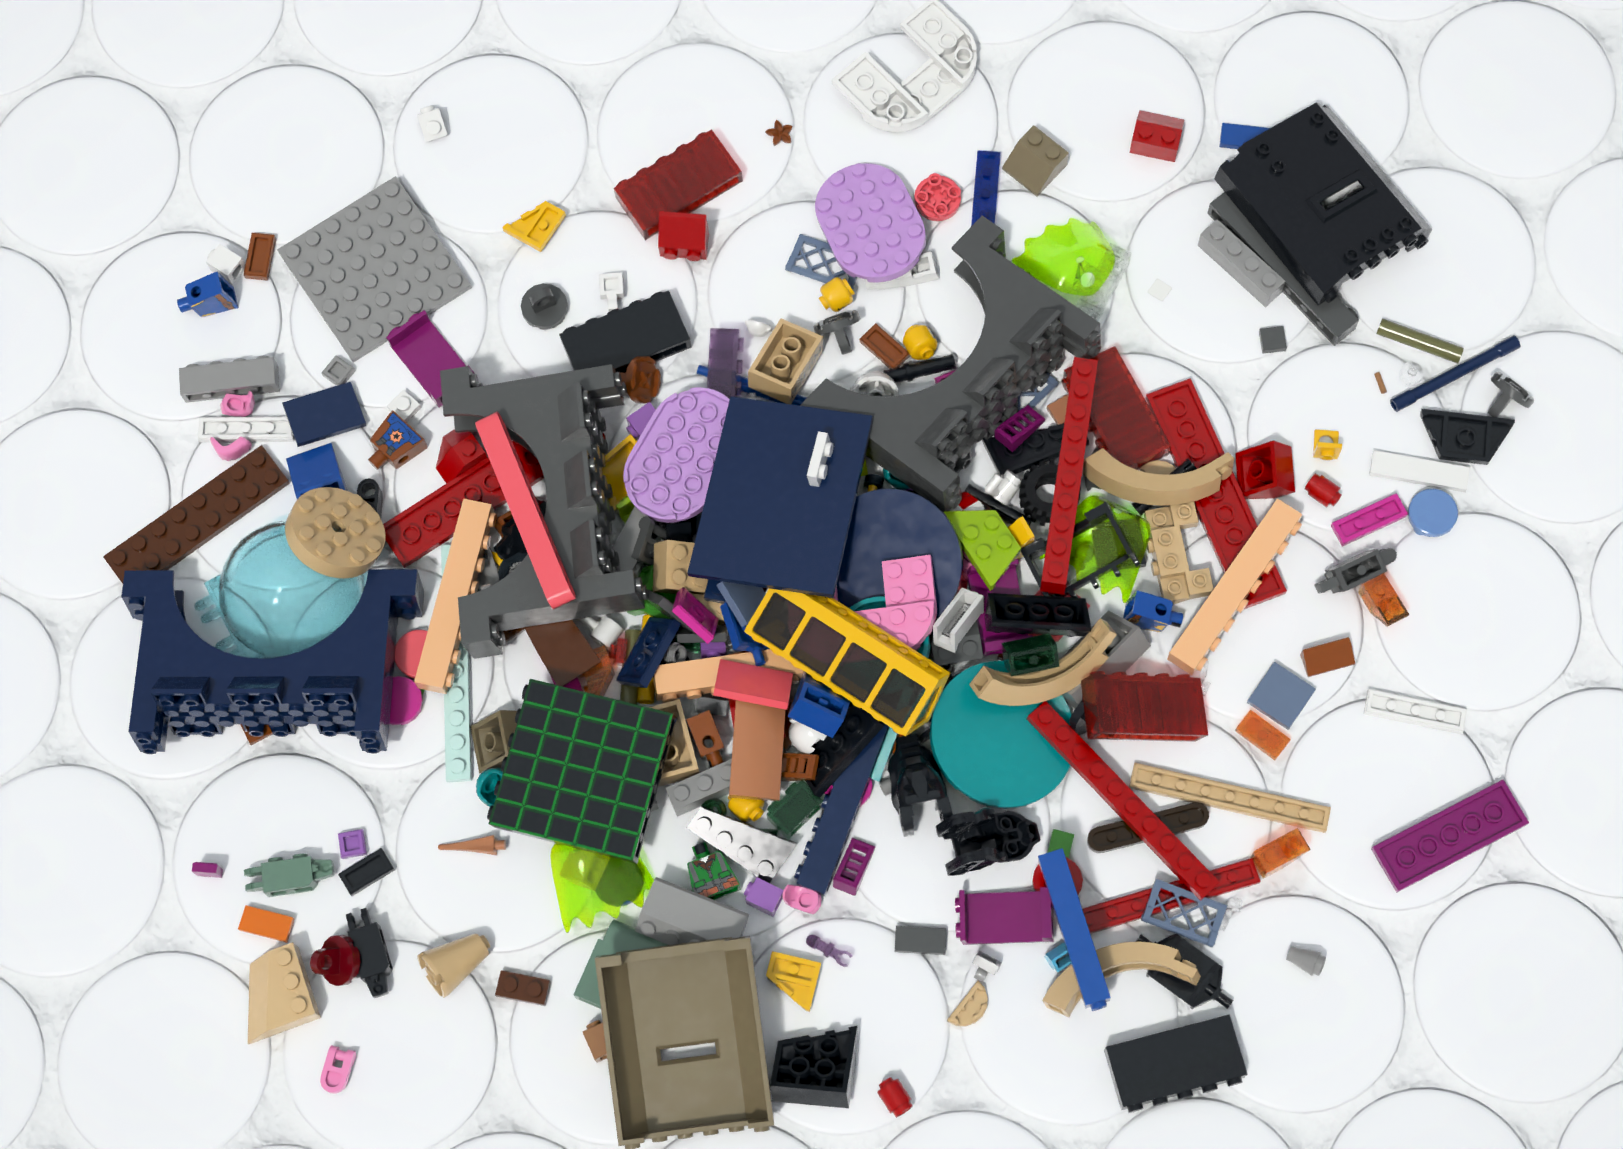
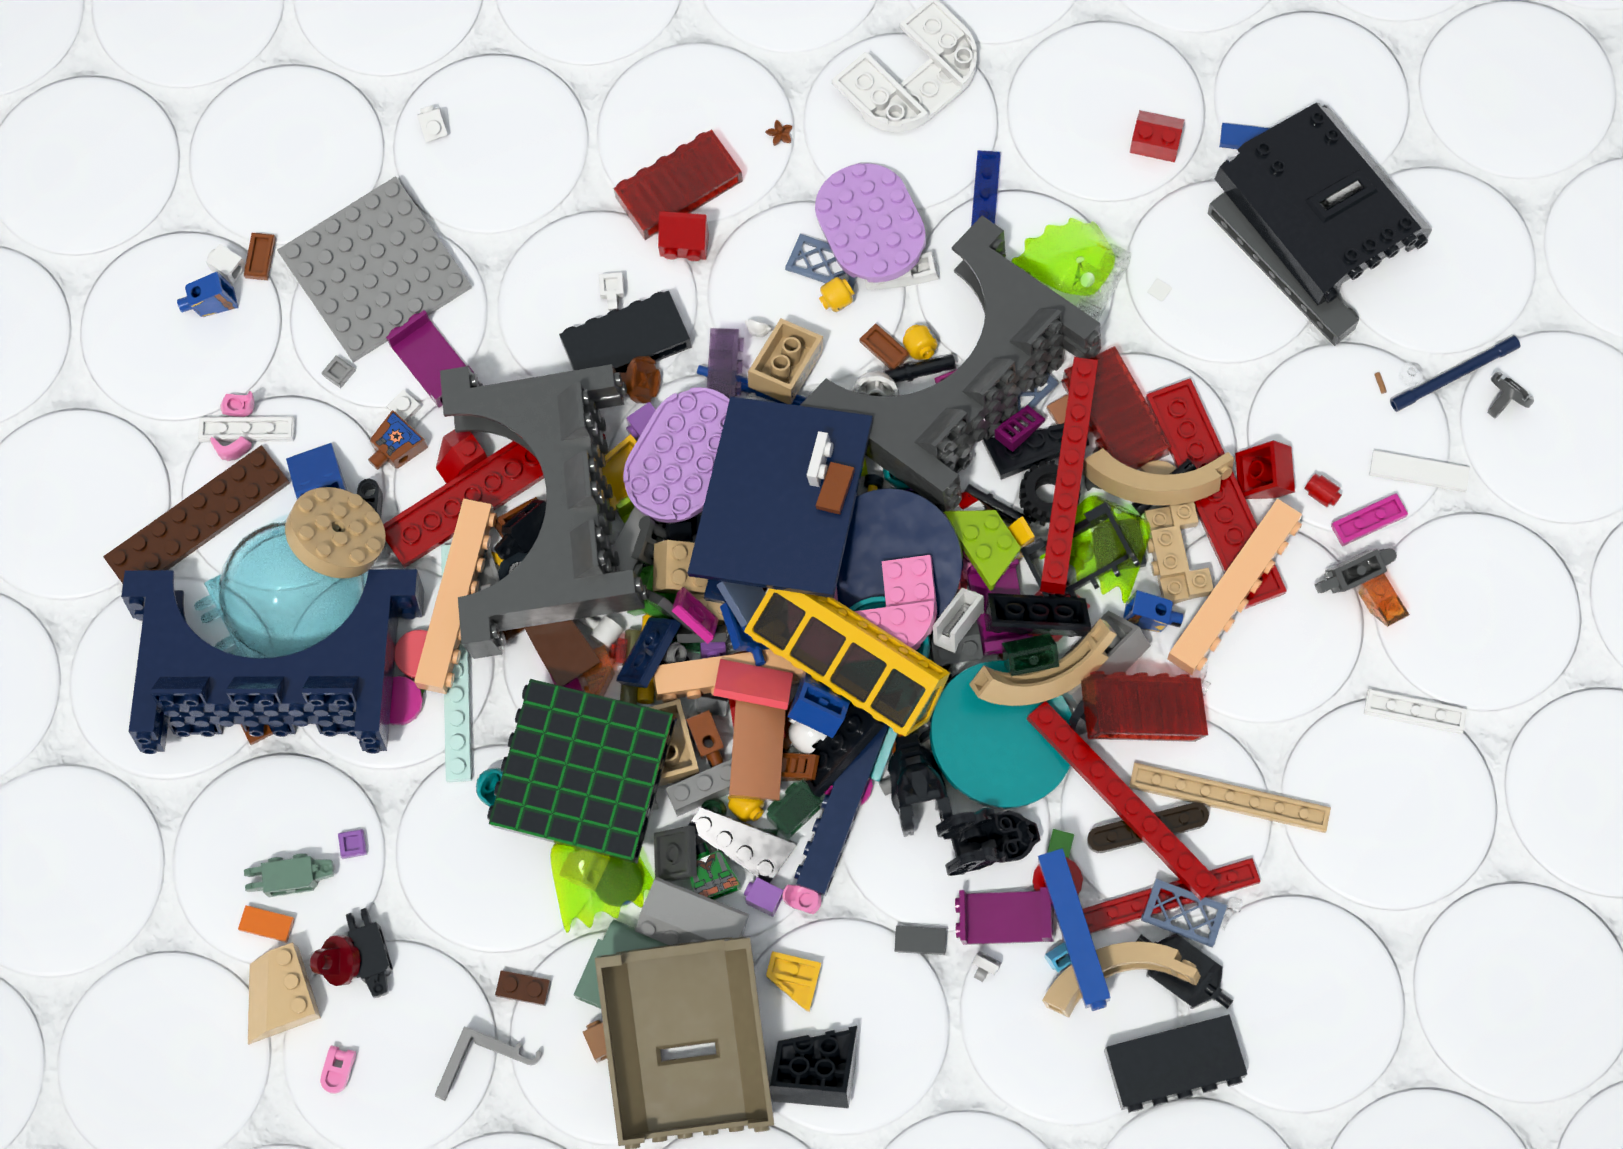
(207, 869): magenta tile -> none
(234, 377): light grey brick -> none
(324, 414): dark blue tile -> none
(366, 872): black tile -> none
(453, 962): tan cone -> none
(482, 1040): none -> light grey hinge
(484, 845): nougat piece -> none
(492, 738): dark tan slope -> none
(525, 510): coral beam -> none
(536, 226): yellow wing -> none
(544, 306): dark grey tile -> none
(675, 854): none -> dark grey tile
(828, 949): clear purple piece -> none
(835, 488): none -> dark orange tile
(837, 325): dark grey tile -> none
(848, 881): magenta slope -> none
(894, 1096): red brick -> none
(937, 198): coral tile -> none
(971, 1007): tan tile -> none
(1003, 486): white piece -> none
(1036, 161): dark tan slope -> none
(1241, 263): light grey brick -> none
(1262, 735): clear orange plate -> none
(1272, 339): dark grey tile -> none
(1280, 853): clear orange slope -> none
(1281, 695): sand blue tile -> none
(1307, 960): light grey cone -> none
(1324, 450): yellow bracket -> none
(1328, 657): dark orange slope -> none
(1420, 341): olive piece -> none
(1432, 513): medium blue tile -> none
(1450, 835): magenta plate -> none
(1465, 436): black wing -> none

